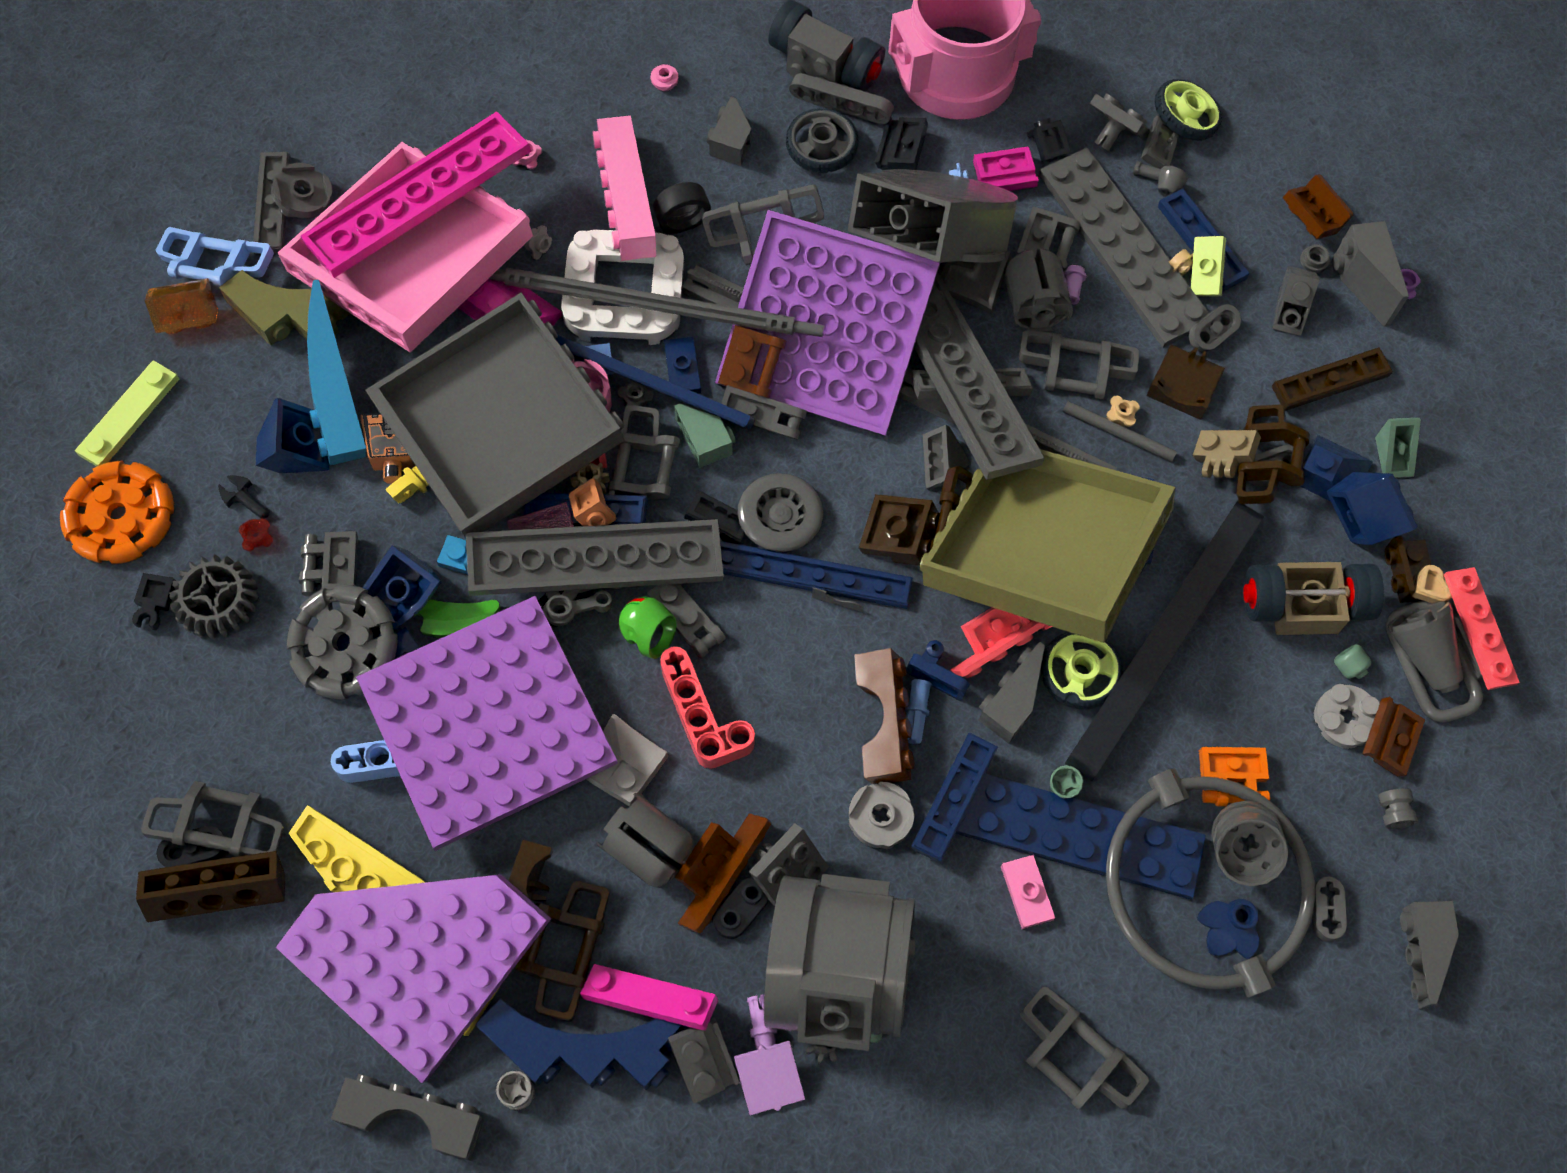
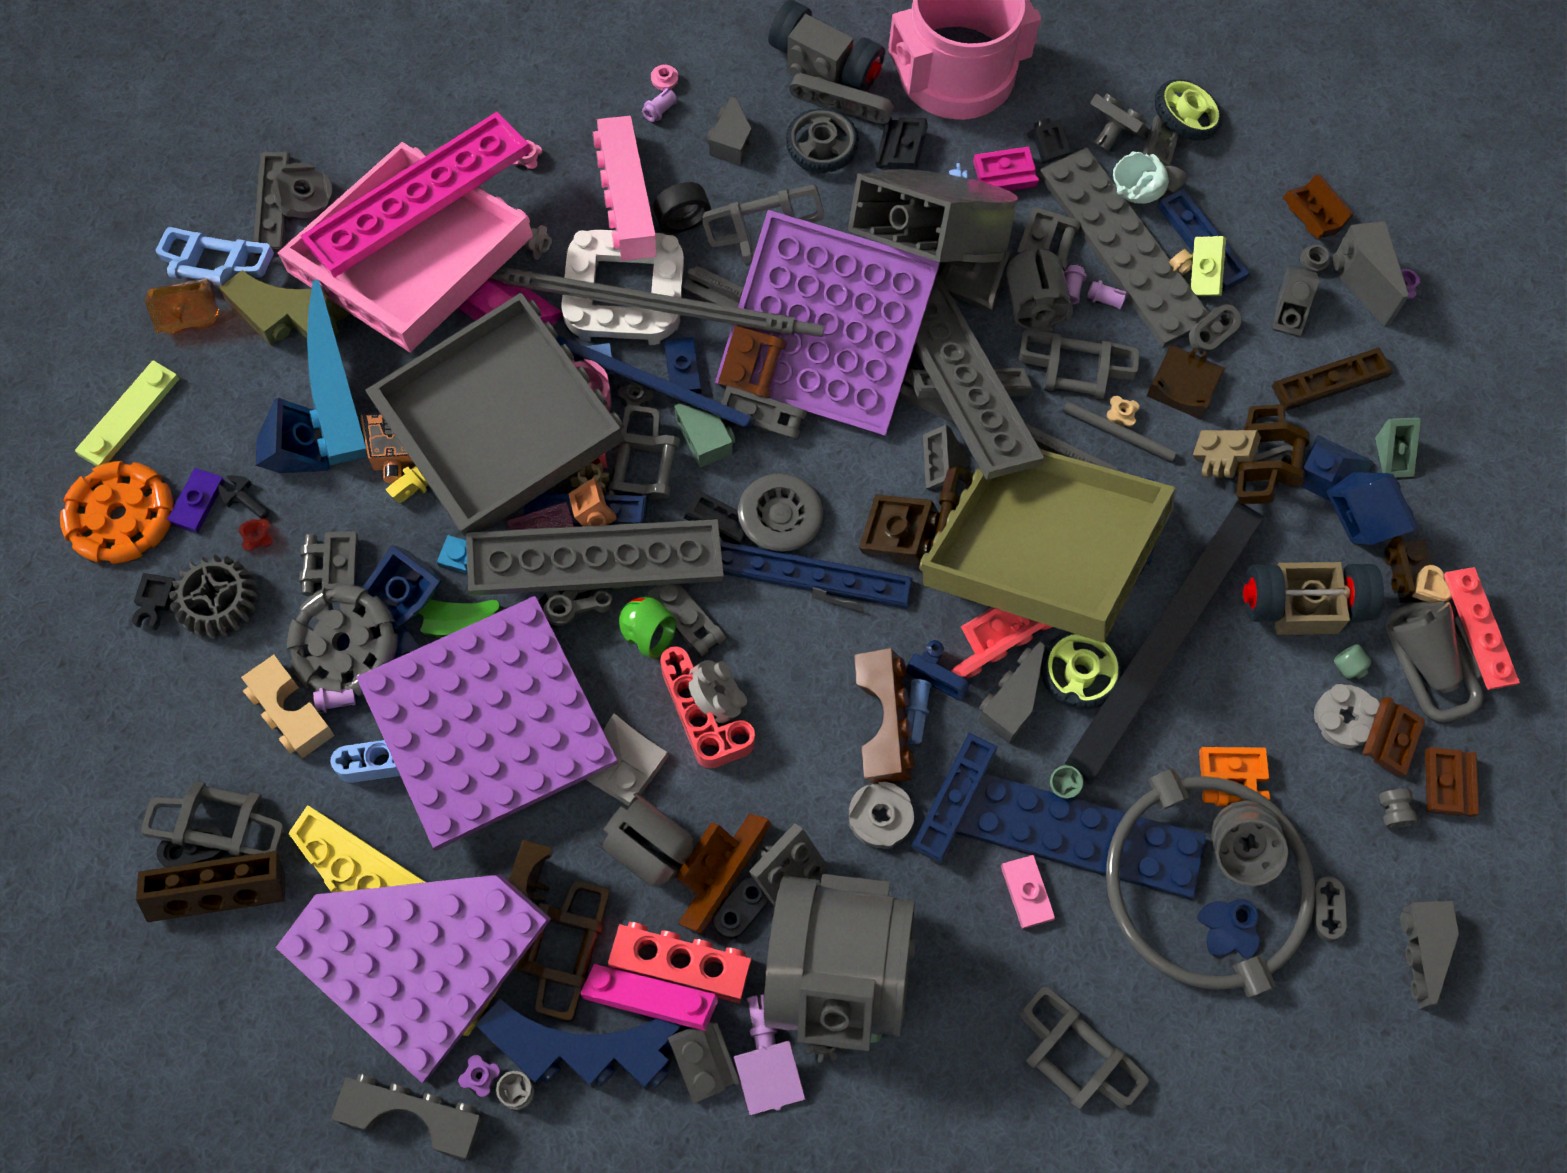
(195, 500): none -> dark purple plate
(271, 685): none -> tan arch
(330, 699): none -> lavender pin
(482, 1085): none -> medium lavender plate
(654, 109): none -> lavender pin
(716, 690): none -> light grey plate
(726, 986): none -> coral brick
(1106, 294): none -> lavender pin
(1140, 178): none -> light aqua hair
(1451, 782): none -> reddish brown plate

